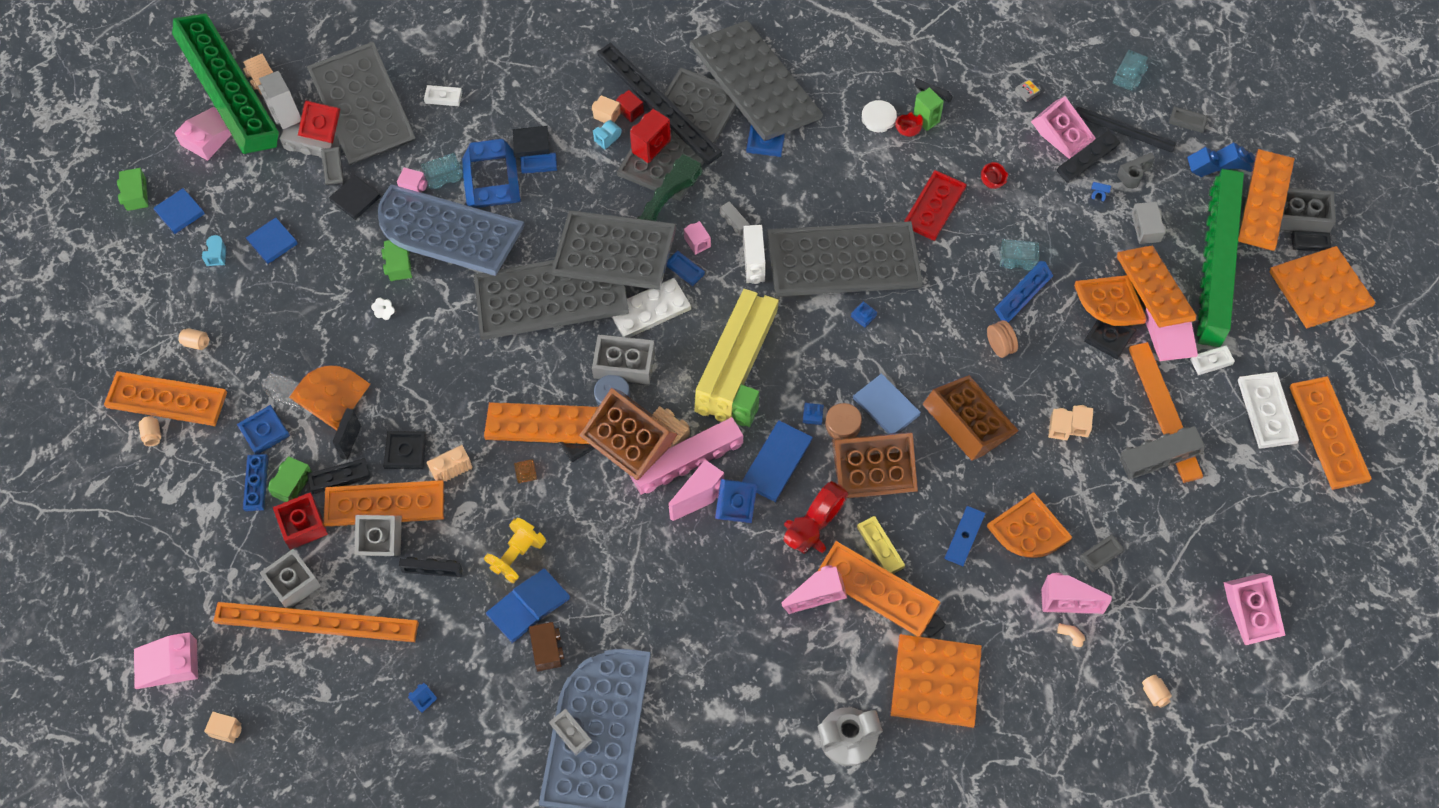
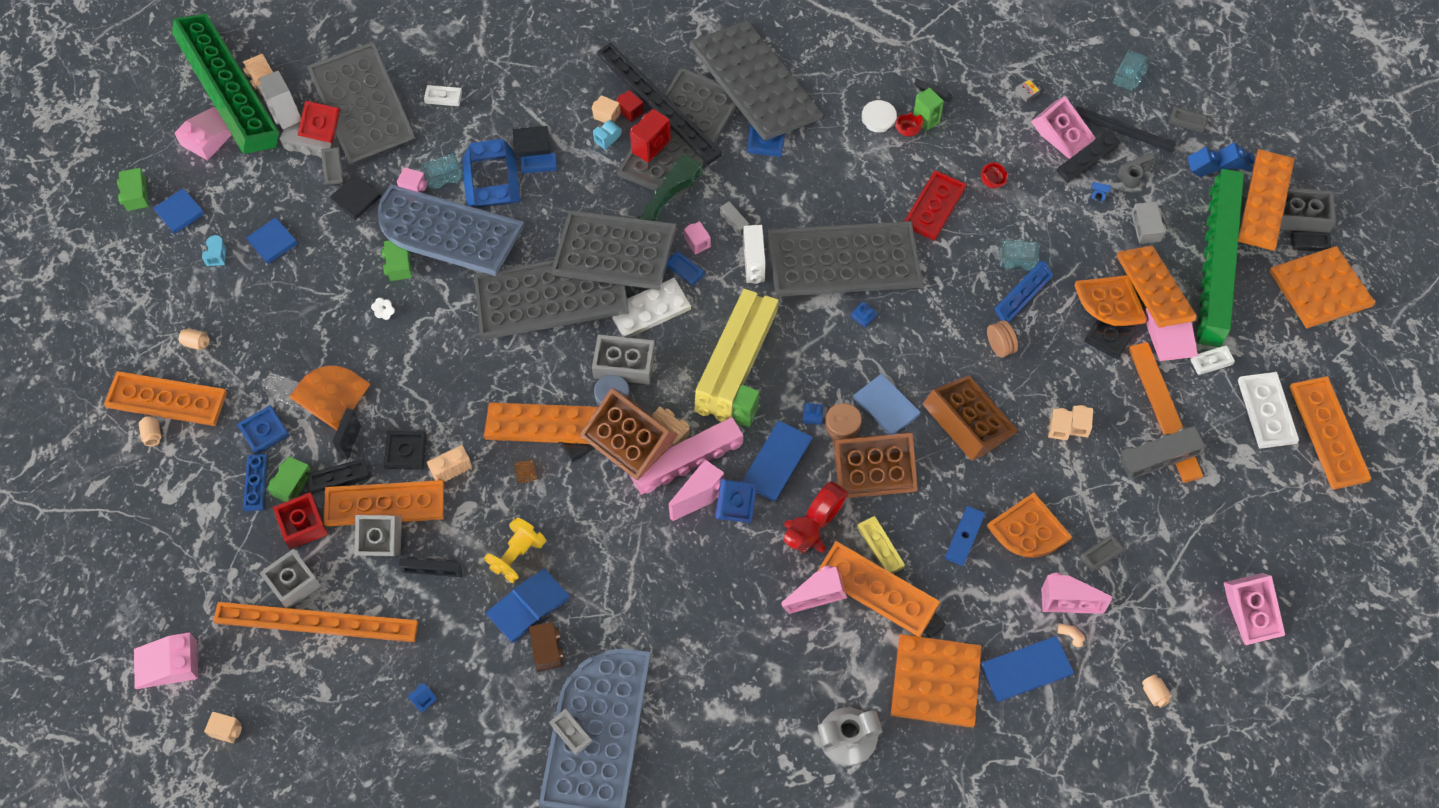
(1027, 669): none -> blue tile

